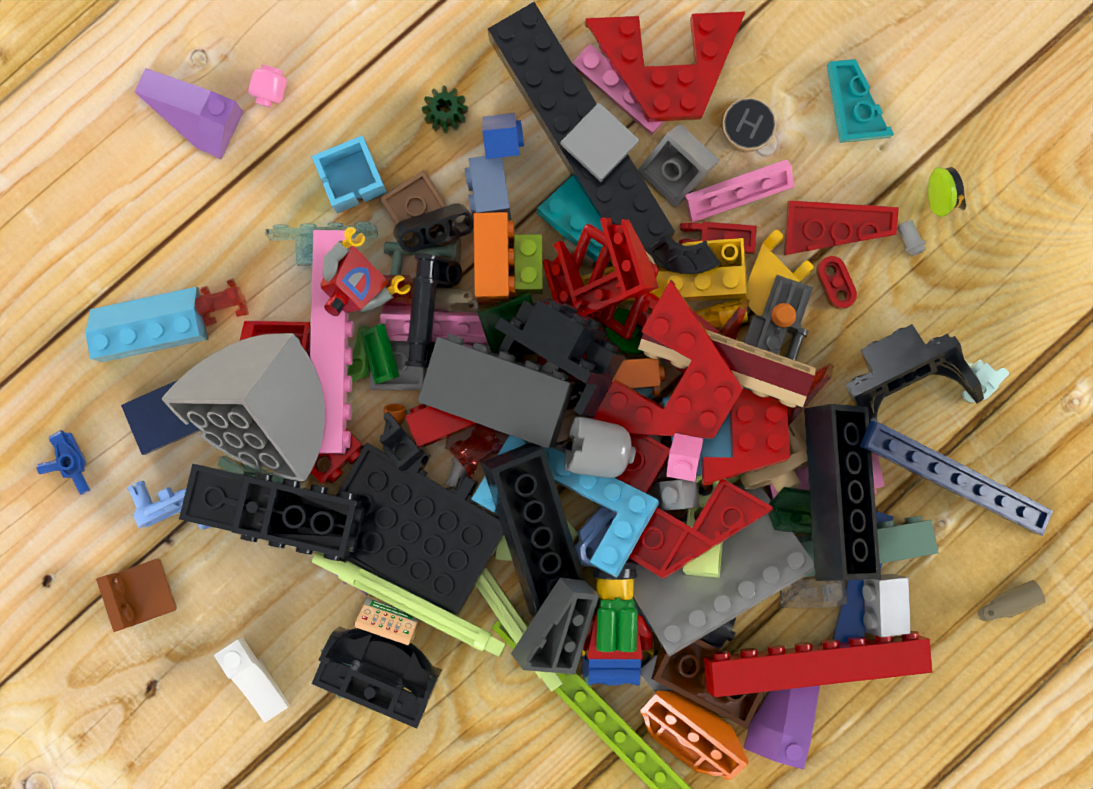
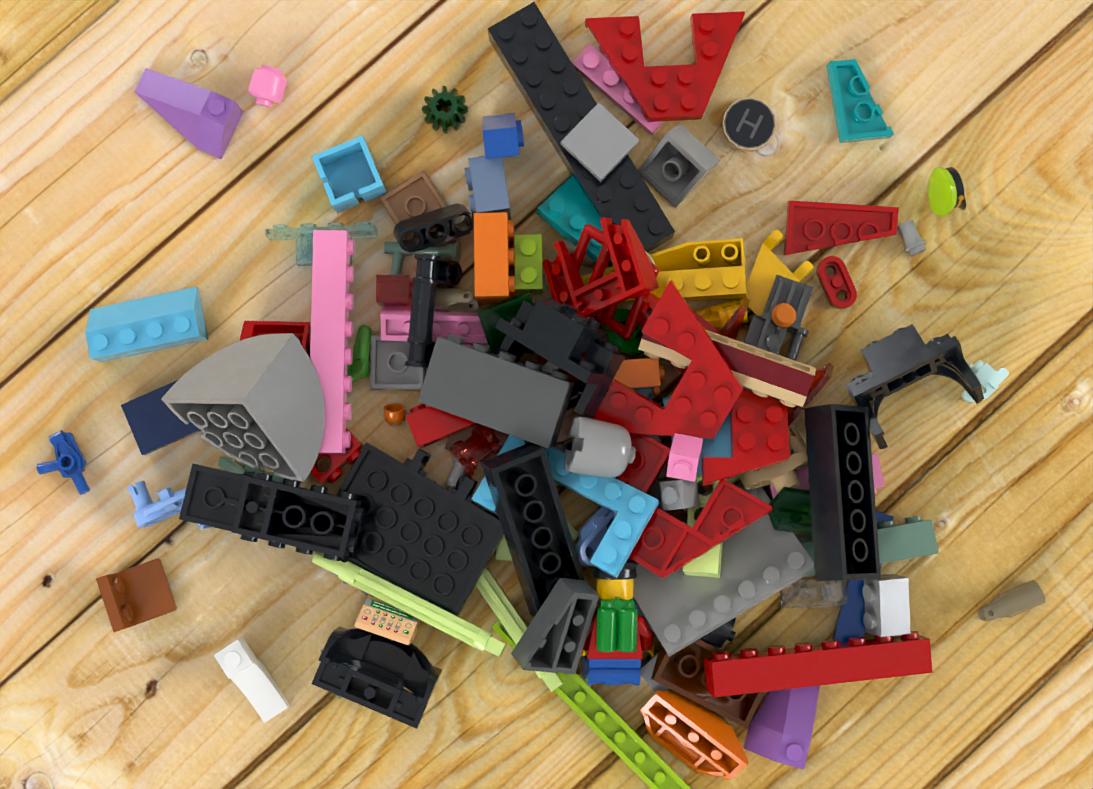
(213, 302): clear red piece -> none
(353, 280): torso -> none
(379, 354): green tile -> none
(398, 444): black slope -> none
(683, 258): black tile -> none
(722, 231): red hinge -> none
(739, 190): bright pink plate -> none
(955, 477): tile -> none

